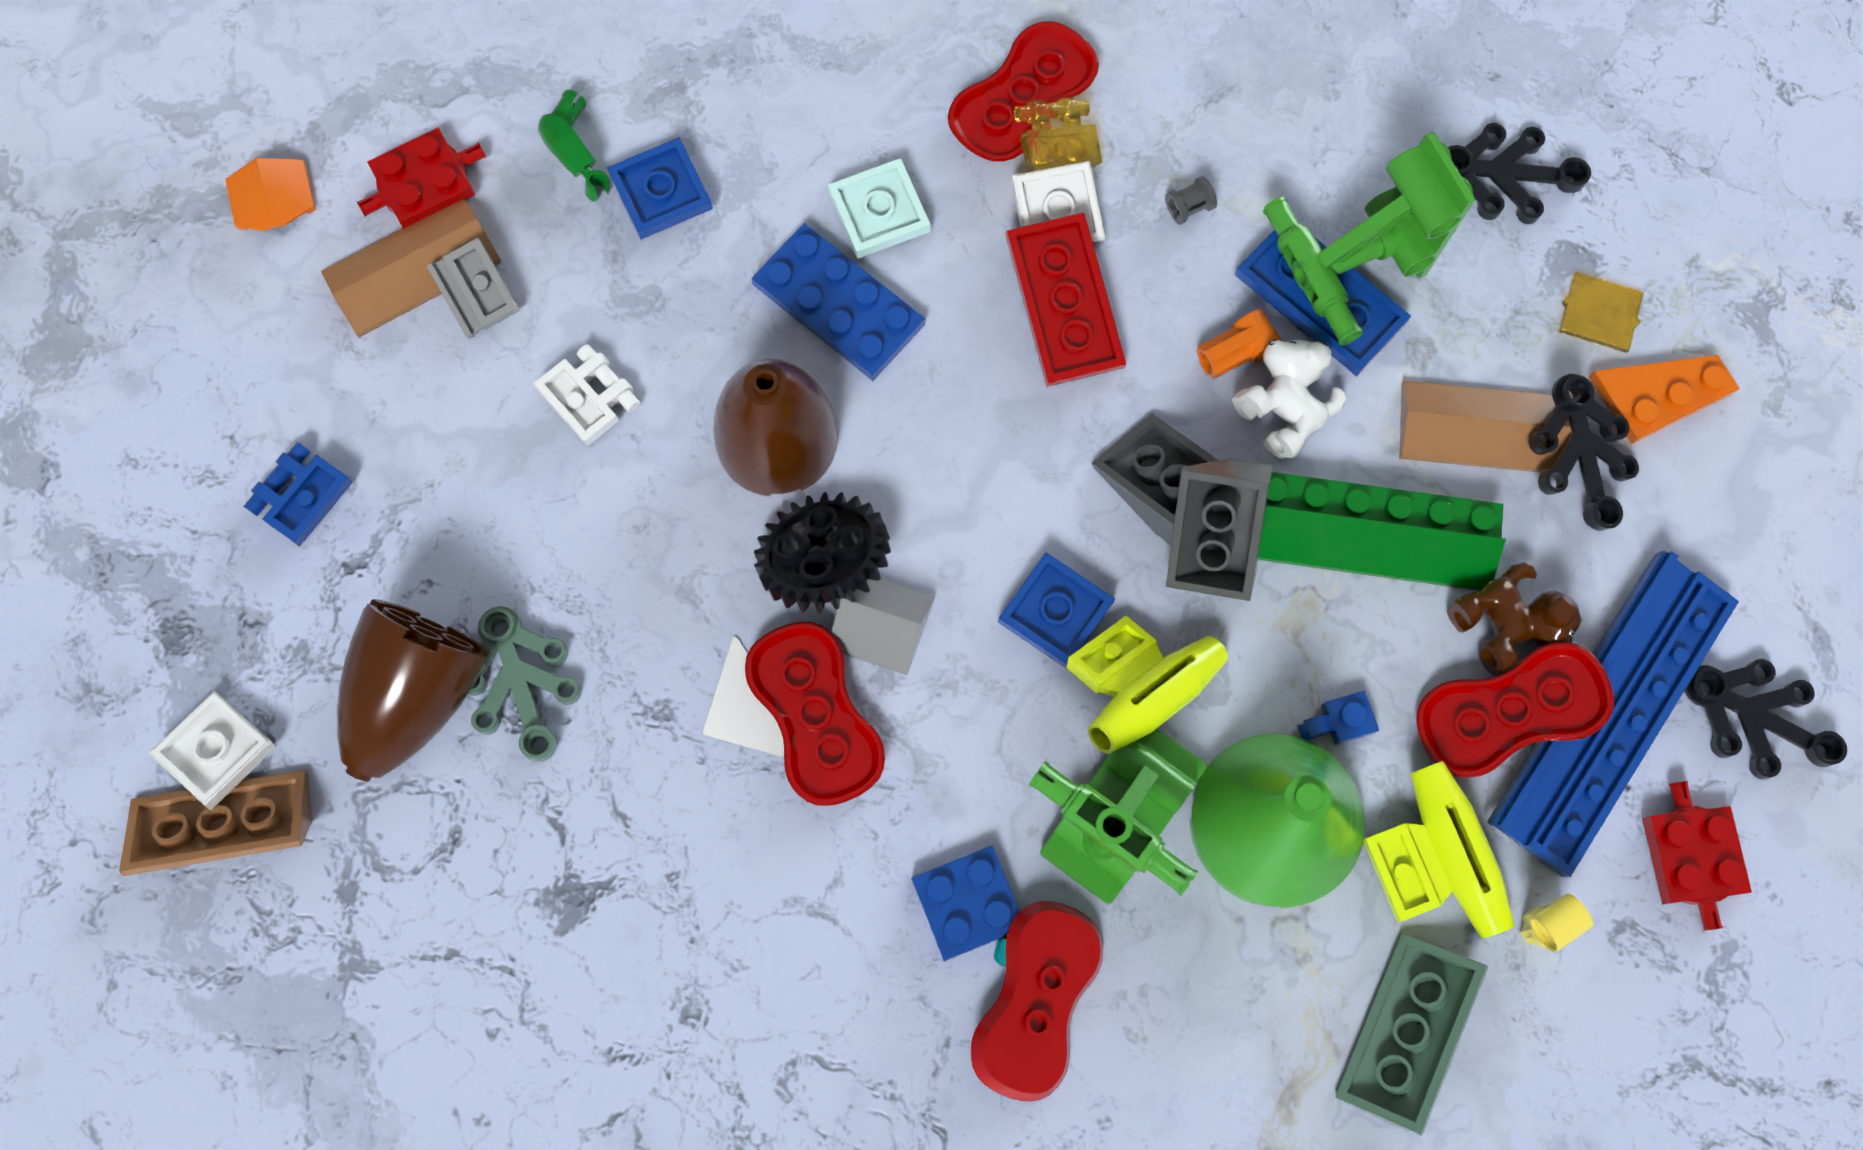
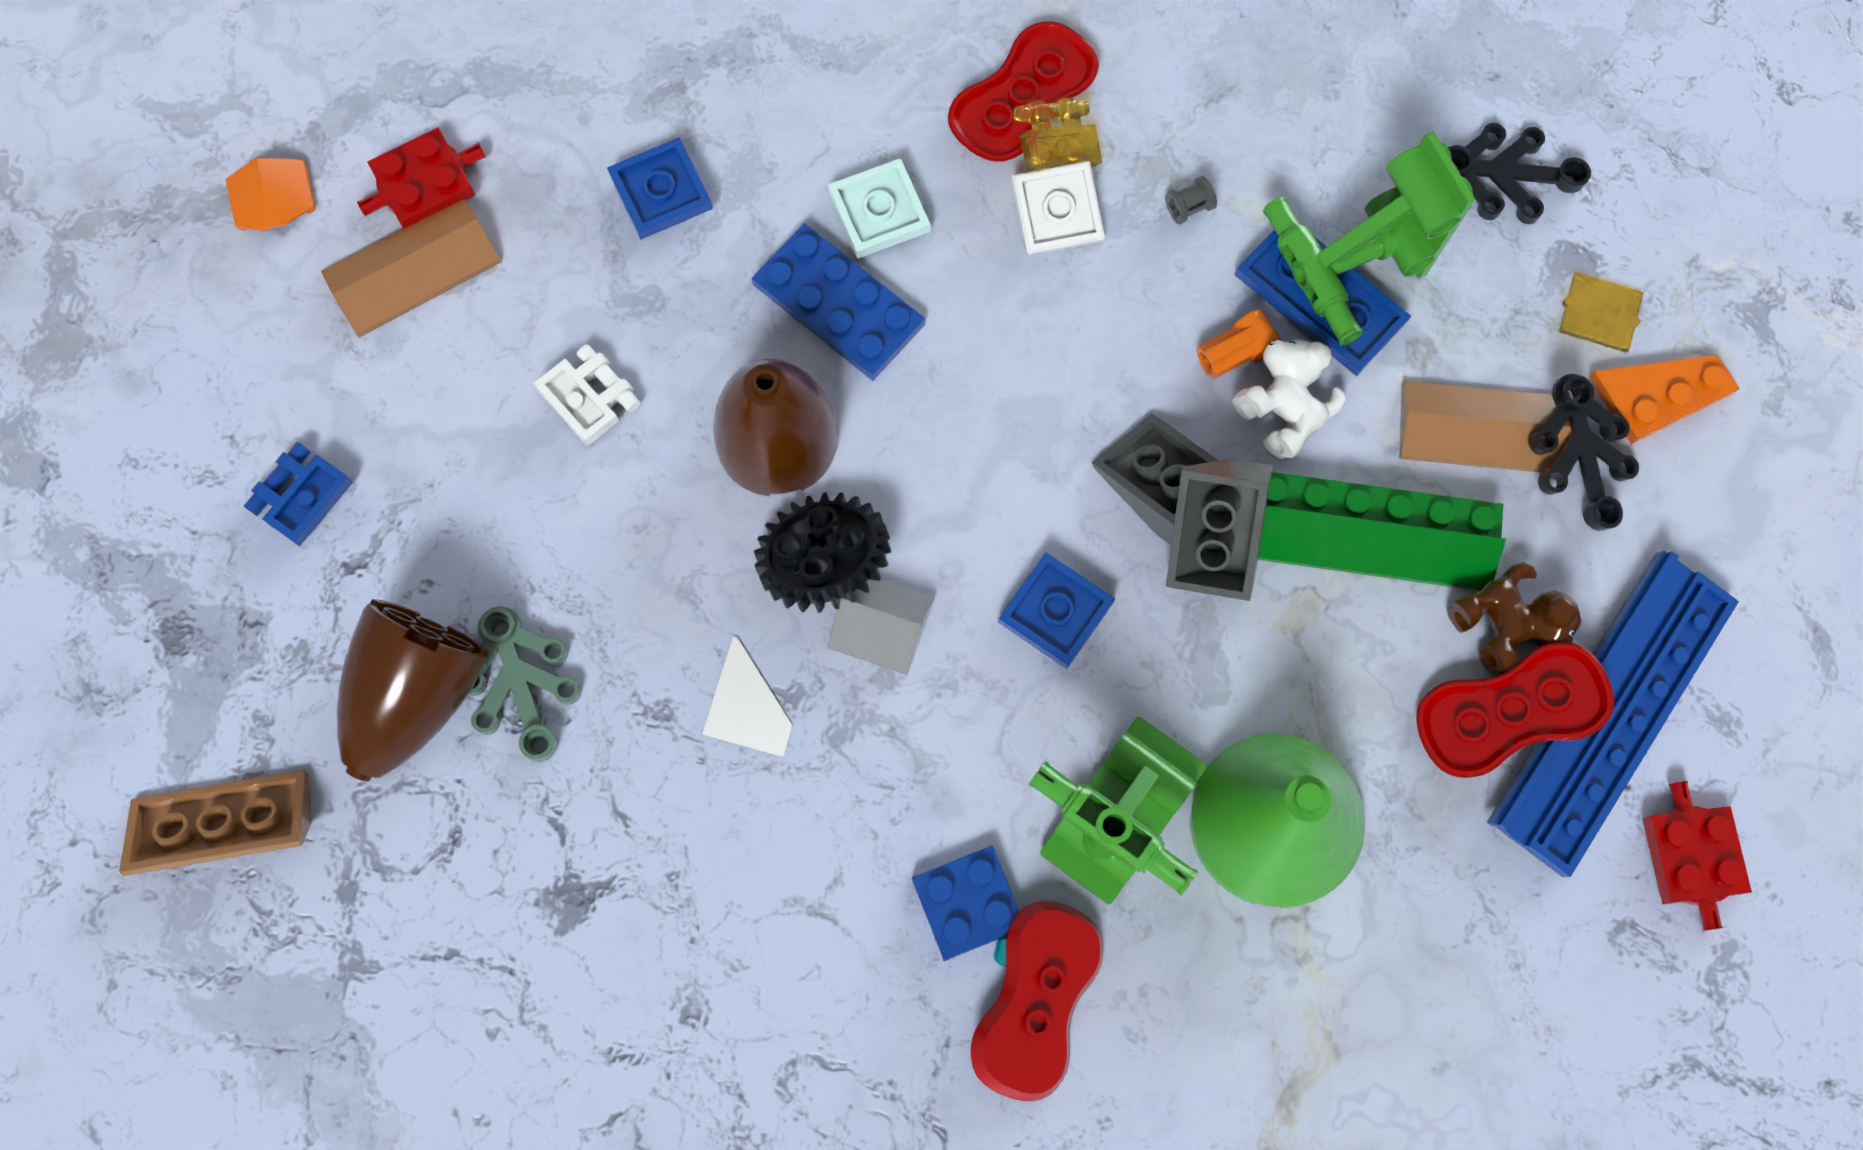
(212, 750): white plate -> none
(473, 288): light grey plate -> none
(567, 146): green arm -> none
(827, 743): red plate -> none
(1065, 299): red plate -> none
(1142, 681): neon yellow plate -> none
(1343, 718): blue plate -> none
(1411, 1033): sand green slope -> none
(1441, 857): neon yellow plate -> none
(1556, 923): light yellow piece -> none
(1756, 714): black plant -> none

